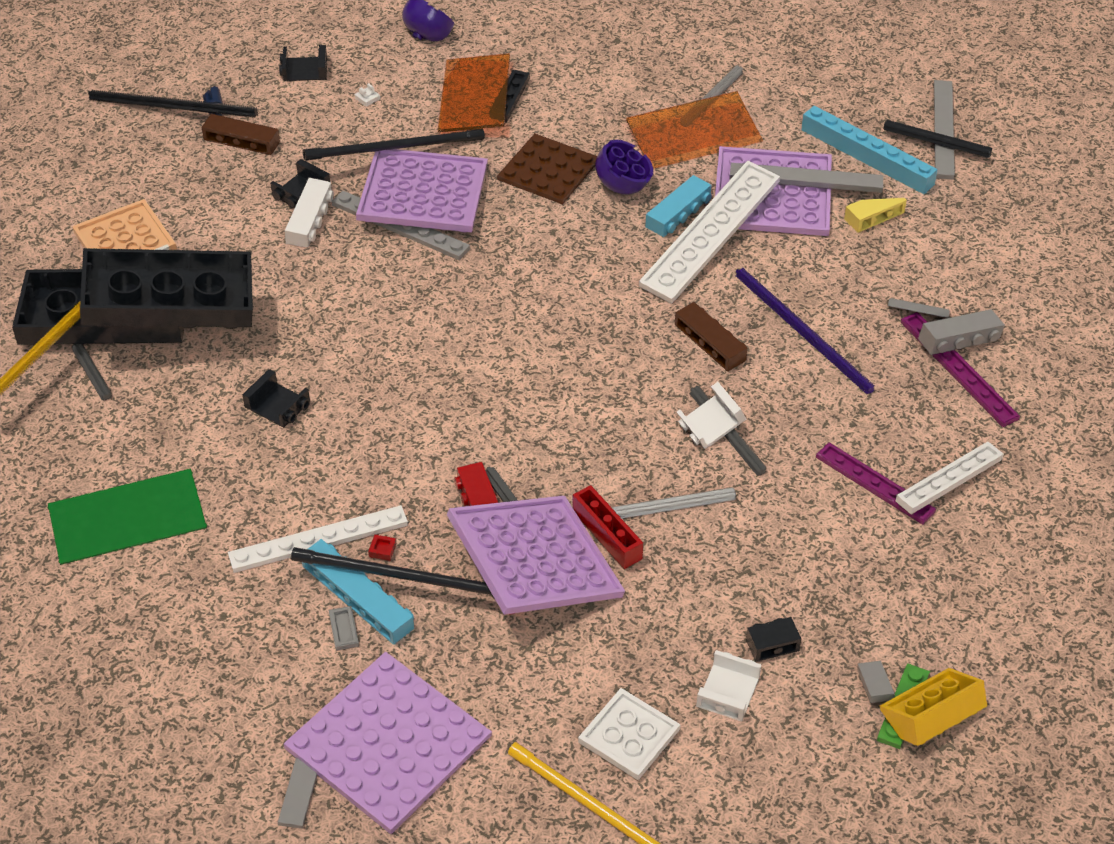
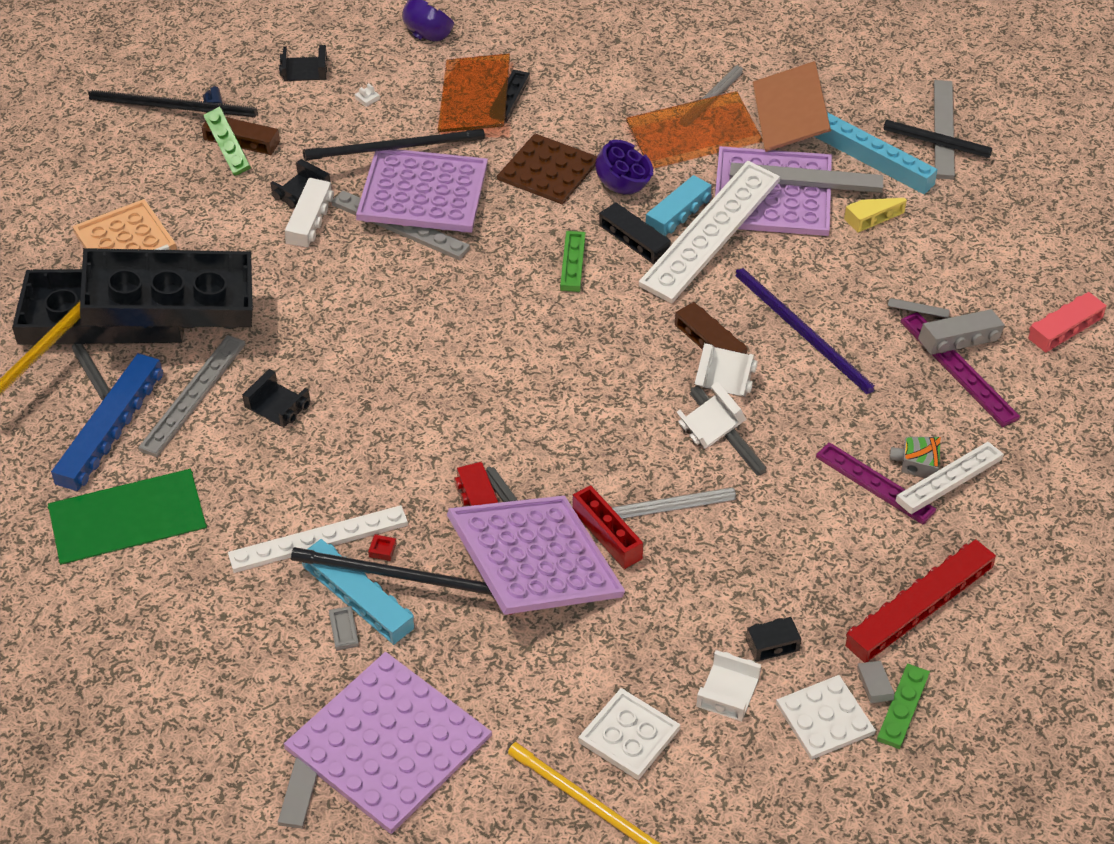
(107, 422): none -> blue brick
(191, 396): none -> light grey tile
(227, 141): none -> plate
(572, 261): none -> bright green plate
(634, 232): none -> black brick
(726, 367): none -> white panel
(791, 106): none -> nougat piece
(825, 717): none -> white plate
(918, 456): none -> torso
(919, 600): none -> red brick
(935, 705): yellow slope -> none
(1066, 321): none -> coral brick

